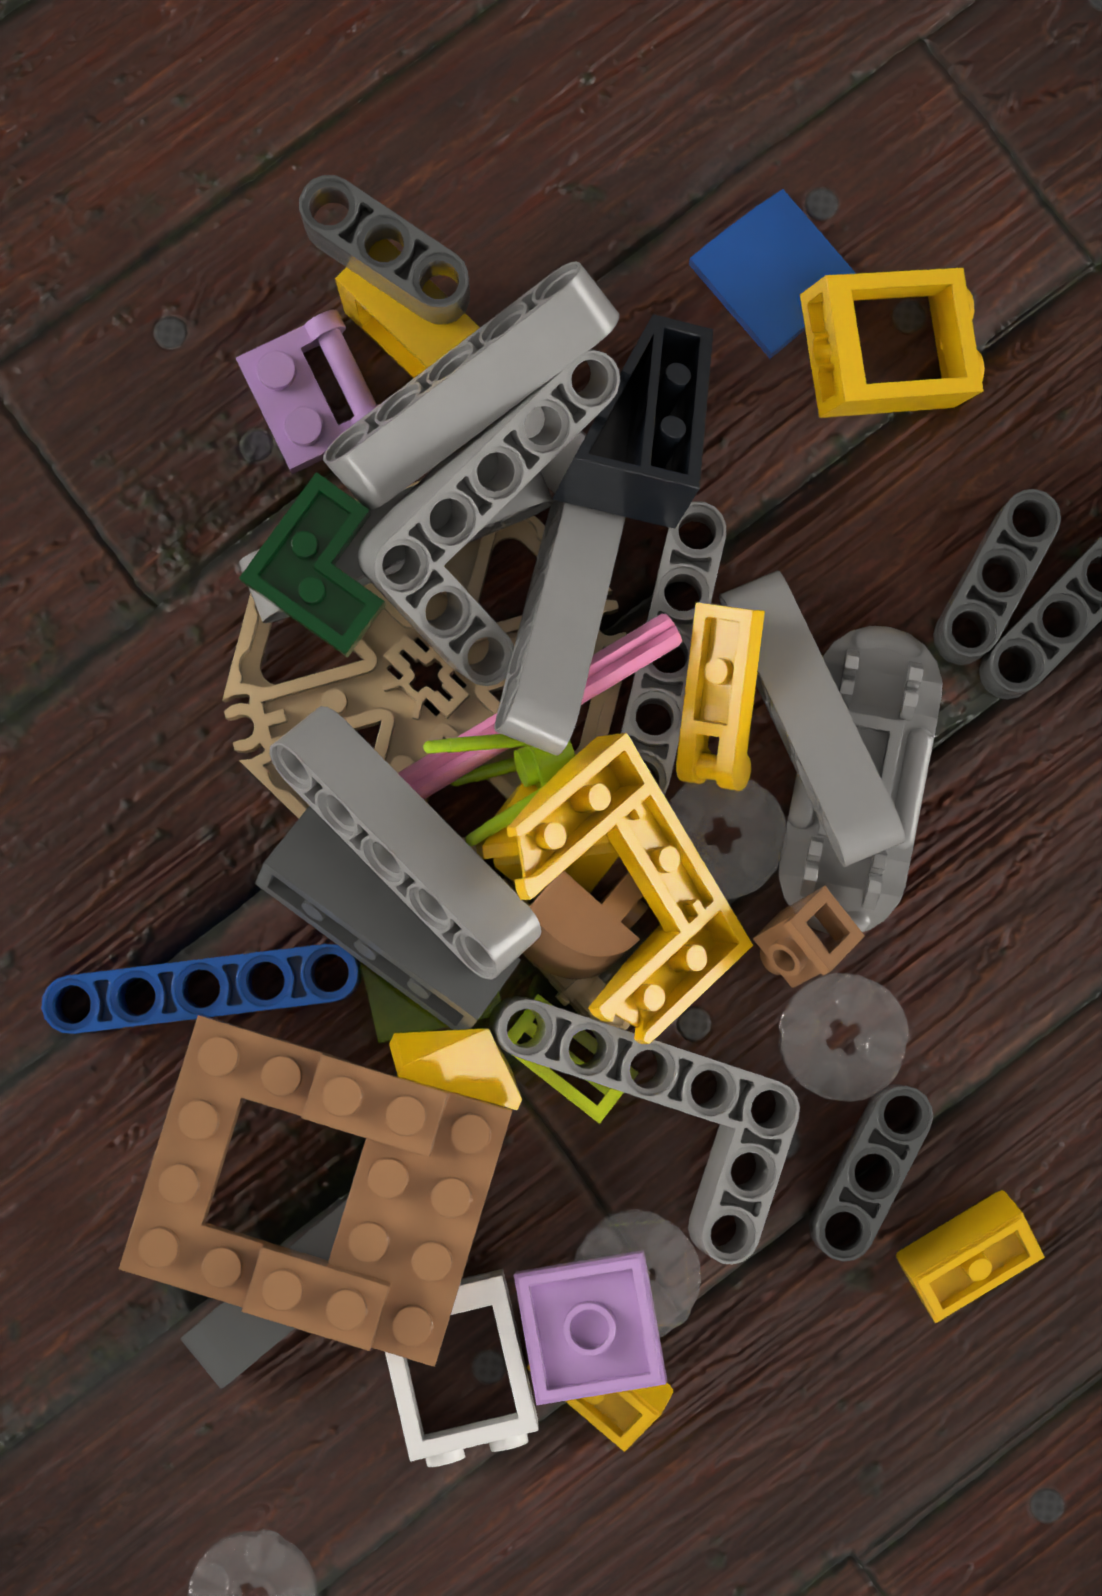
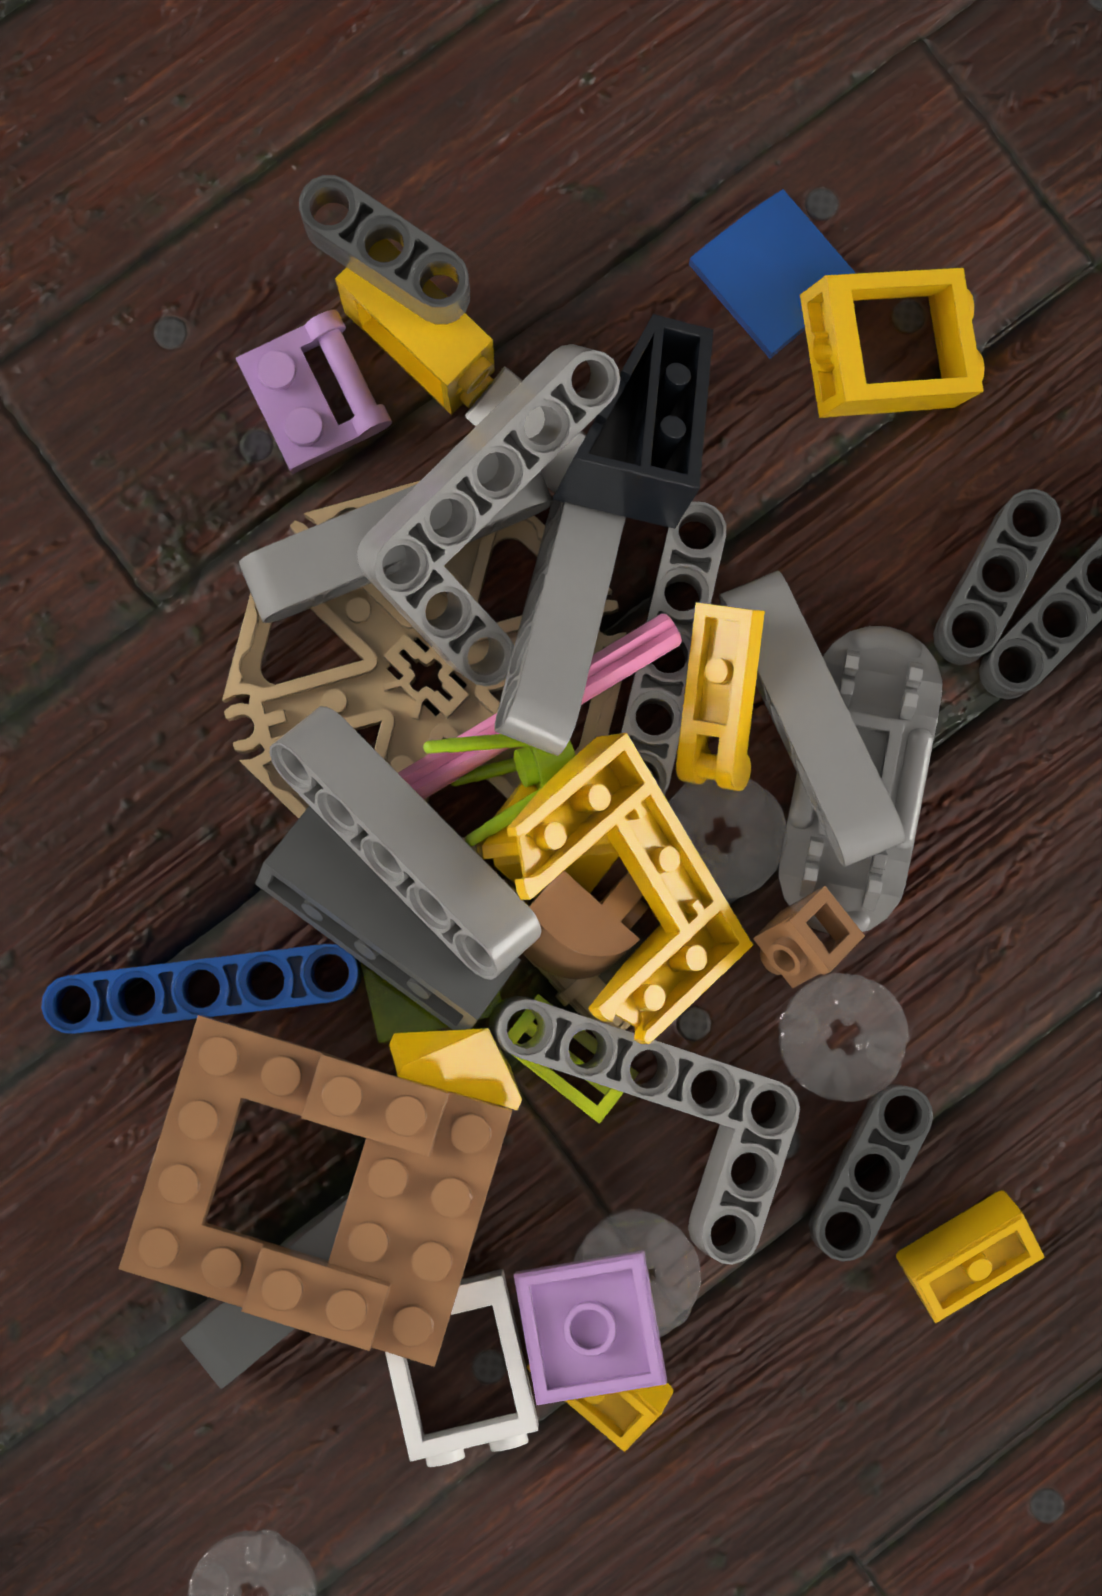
(299, 569): dark green plate -> none
(472, 385): light grey beam -> none

